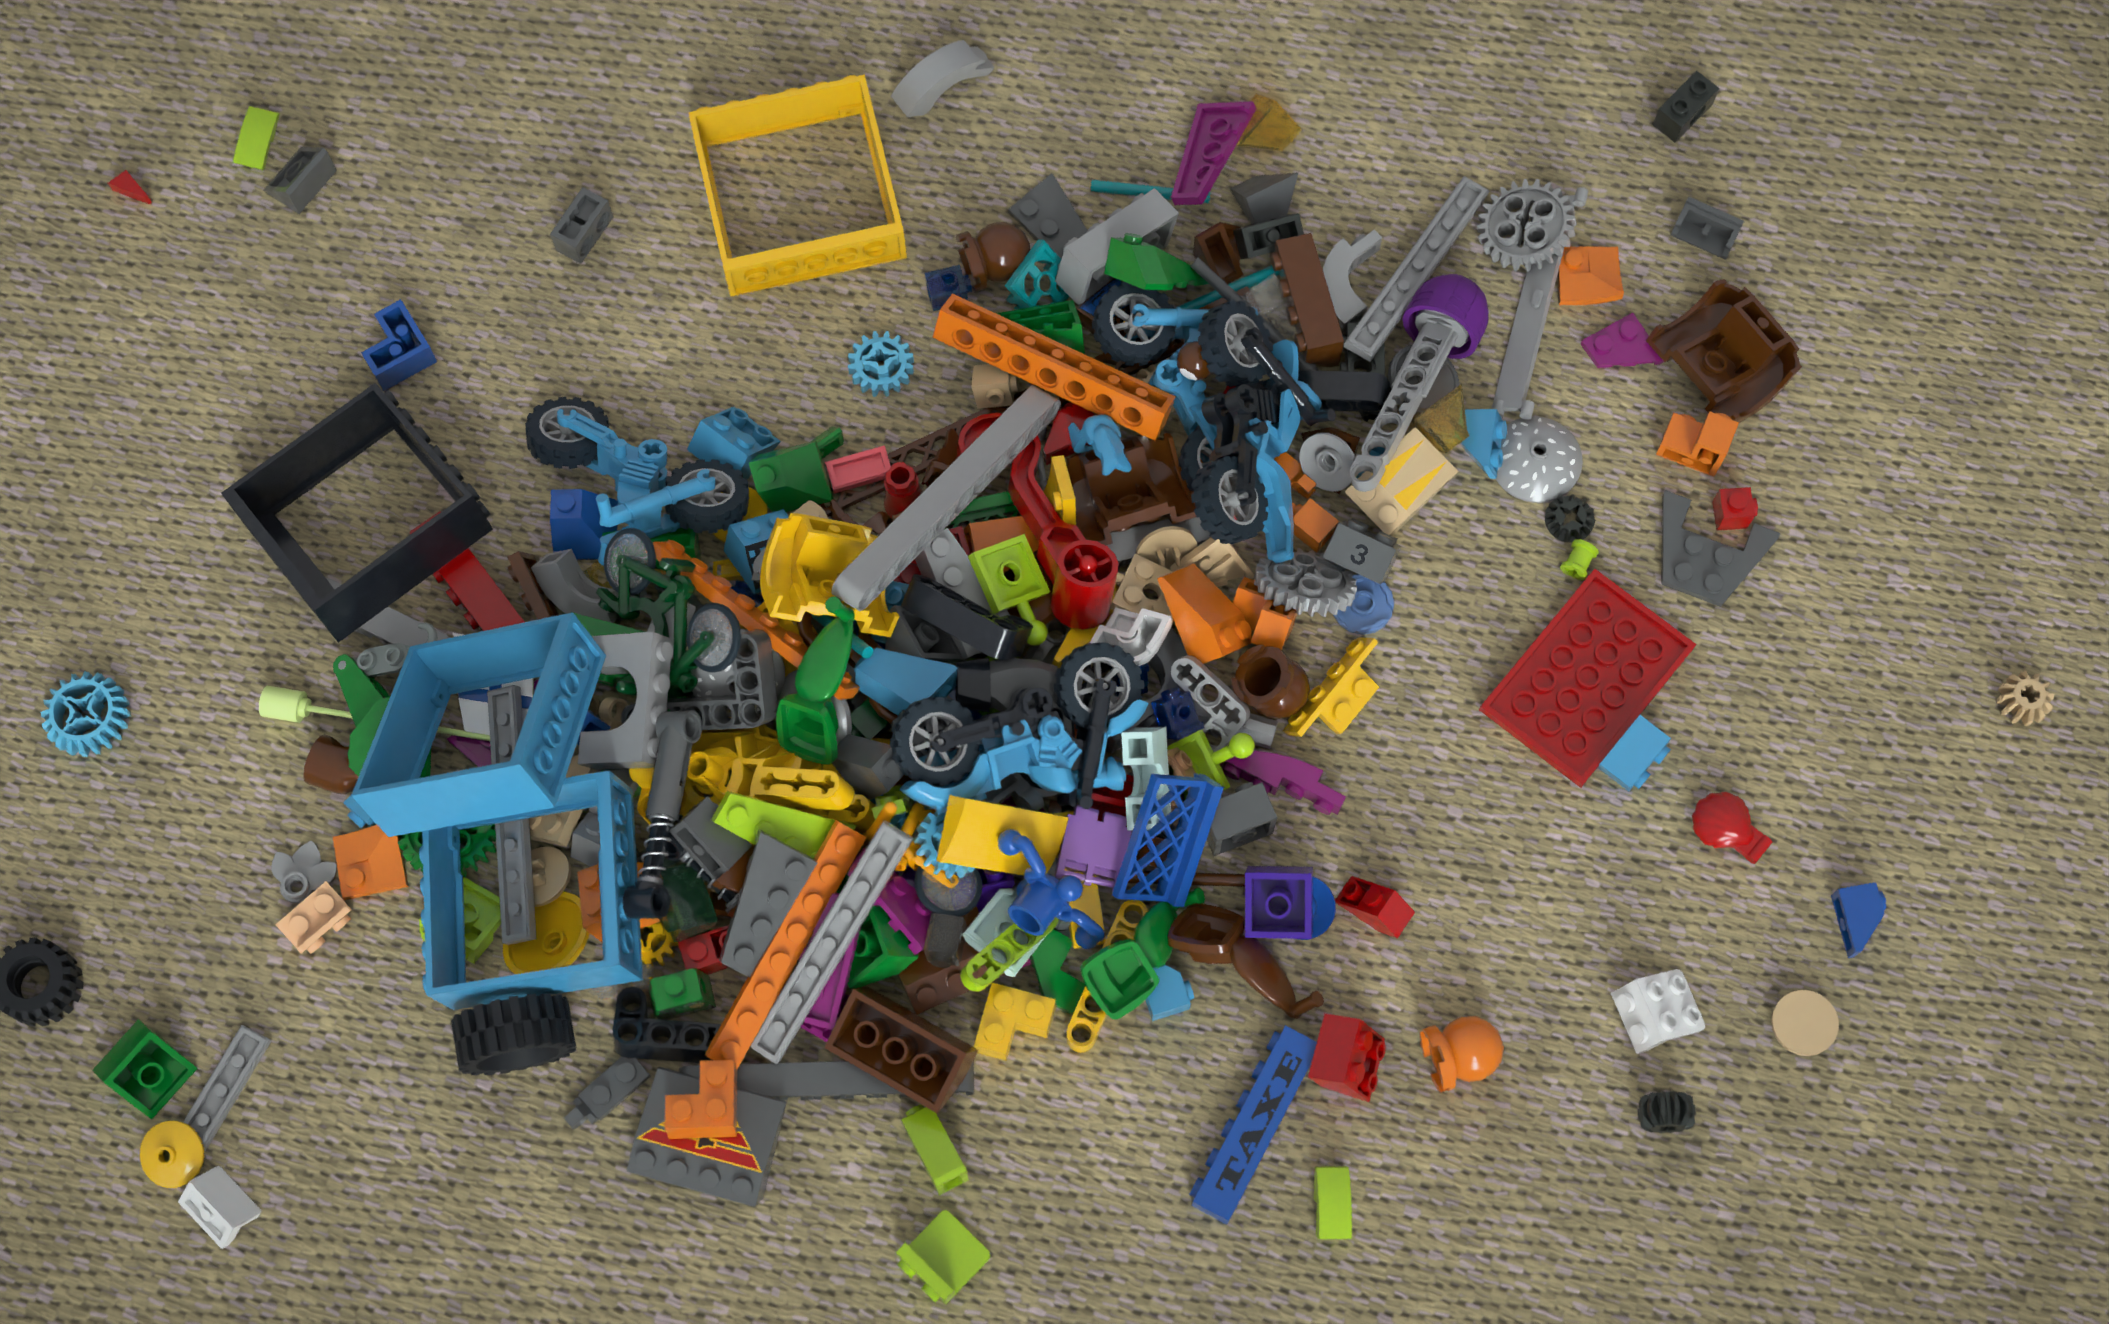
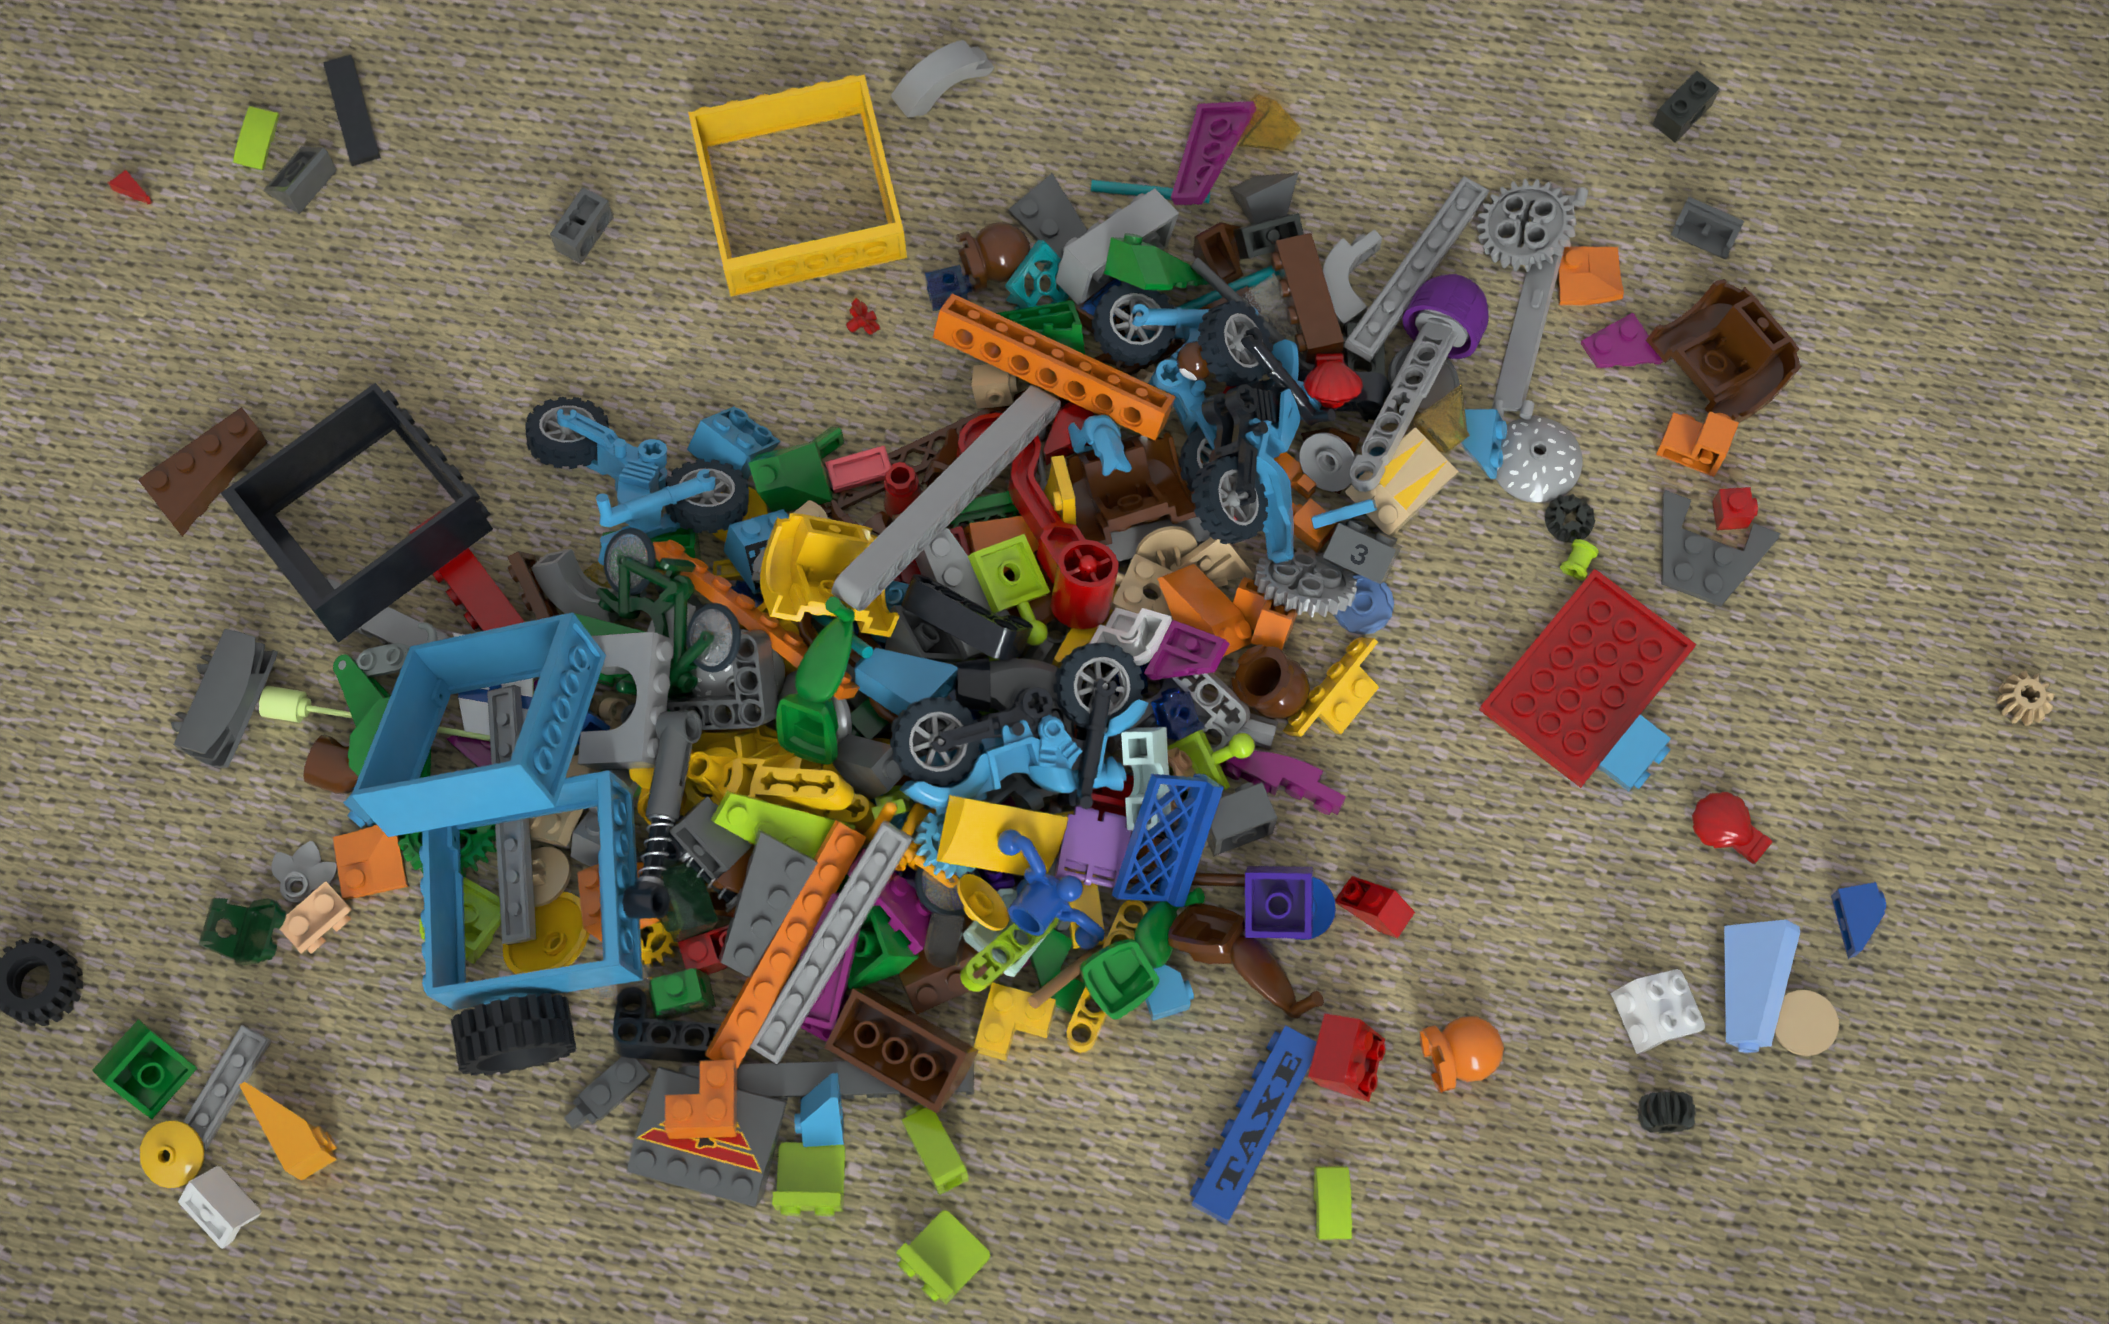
(67, 737): medium azure gear -> none
(203, 469): none -> reddish brown wedge
(224, 699): none -> dark grey piece
(253, 930): none -> dark green piece
(295, 1141): none -> light orange slope
(351, 110): none -> black tile
(402, 351): blue brick -> none
(576, 522): blue slope -> none
(810, 1179): none -> lime bracket
(821, 1115): none -> dark azure slope
(862, 318): none -> red plant
(895, 359): medium azure gear -> none
(982, 902): none -> yellow dish
(1058, 981): none -> medium nougat bar
(1186, 653): none -> magenta wing
(1332, 381): none -> red animal
(1344, 513): none -> dark azure tile
(1756, 980): none -> light blue slope

